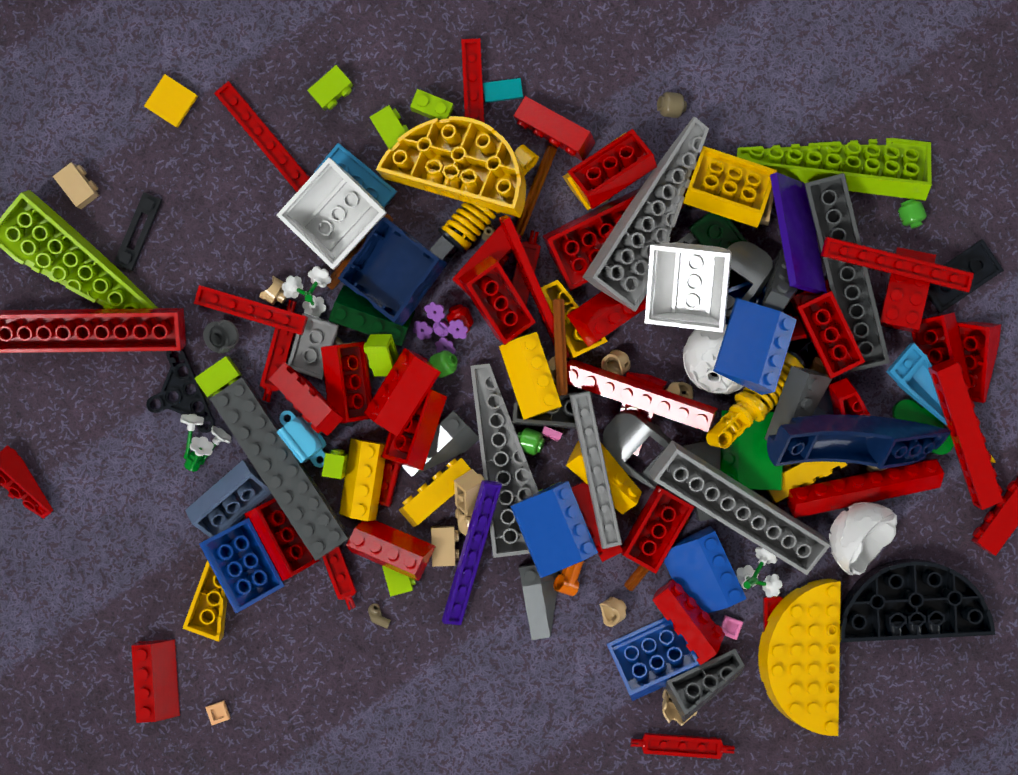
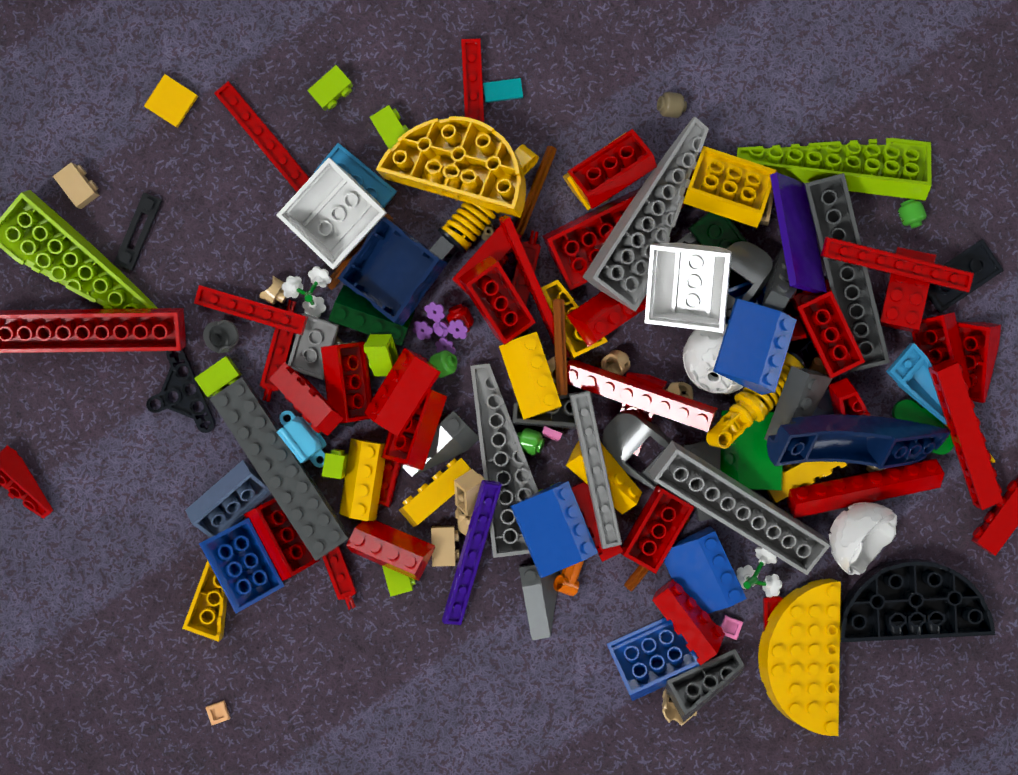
(155, 680): red slope -> none
(201, 446): white plant -> none
(376, 616): dark tan arm -> none
(431, 106): lime piece -> none
(554, 128): red wedge -> none
(613, 611): tan piece -> none
(682, 745): red plate -> none

